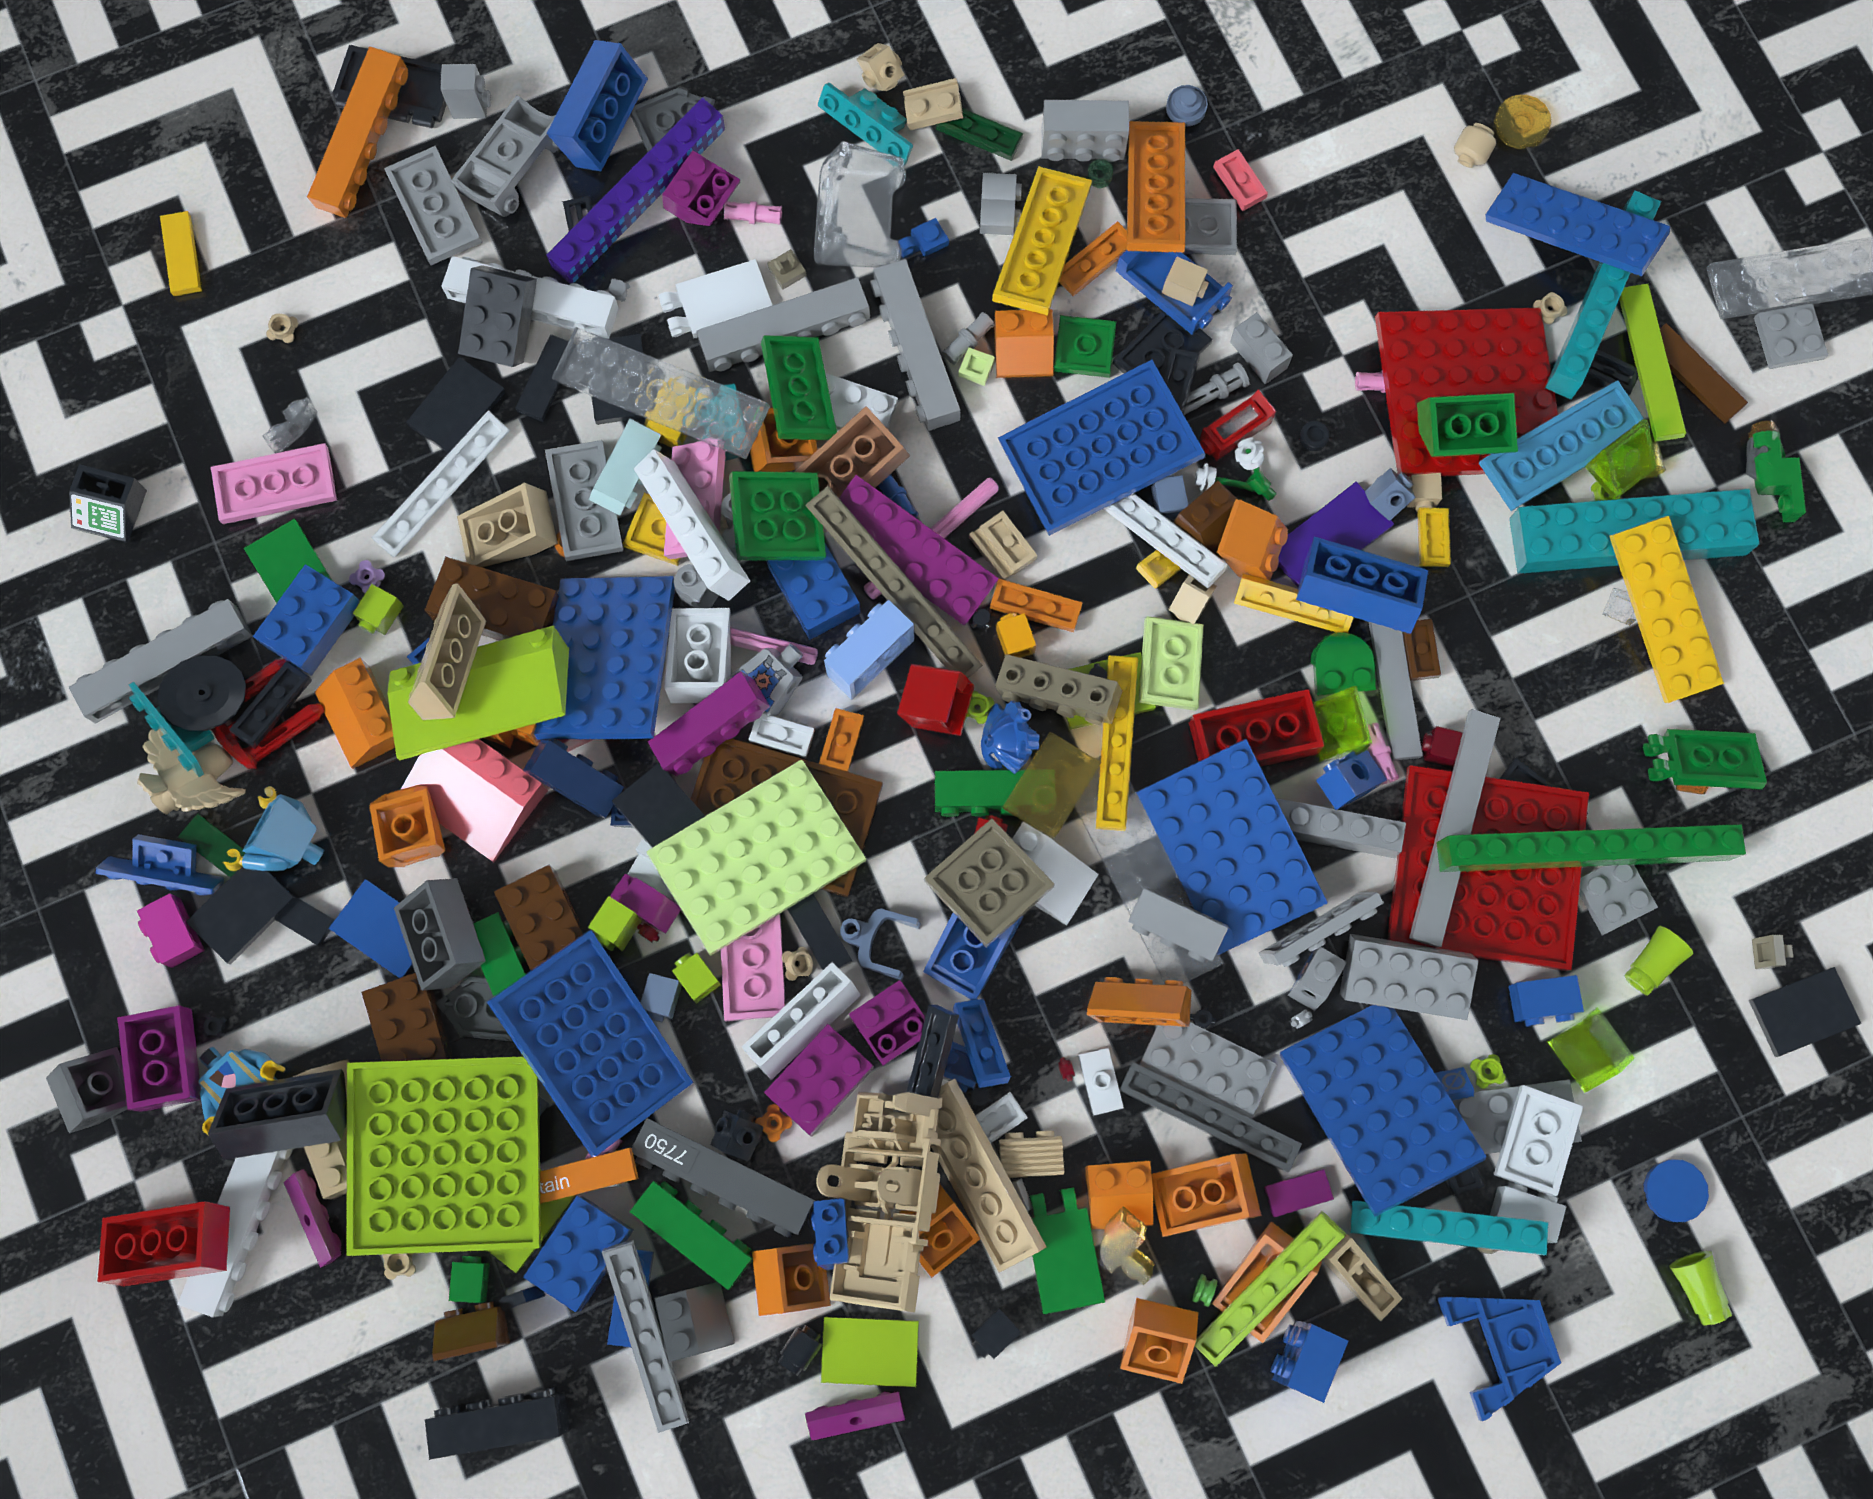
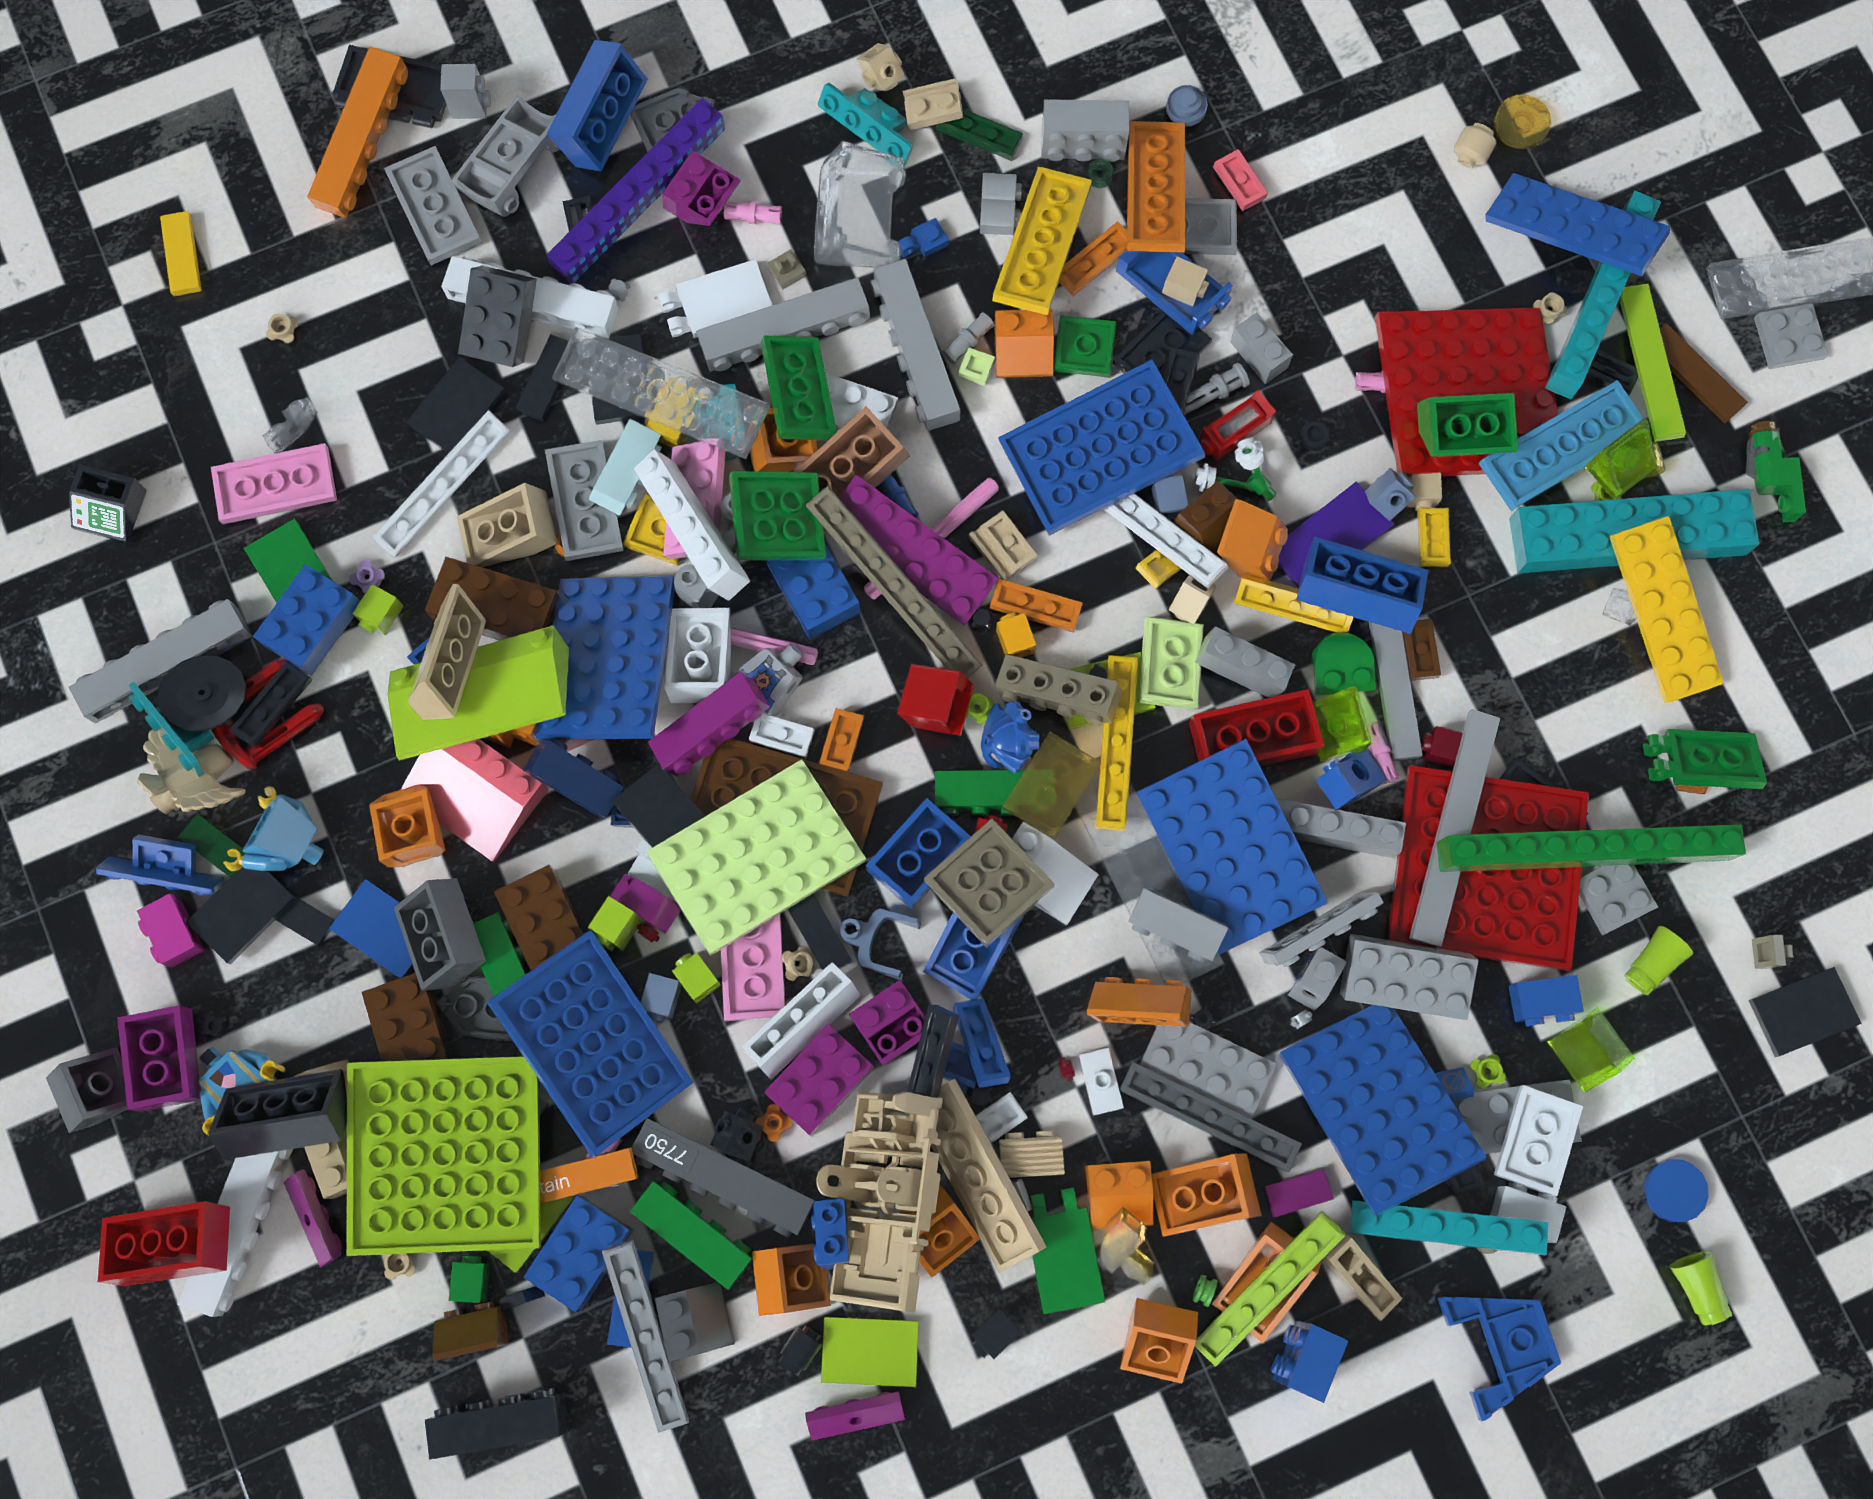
(357, 712): orange slope -> none
(869, 648): light blue brick -> none
(915, 852): none -> blue brick
(1244, 663): none -> light grey brick

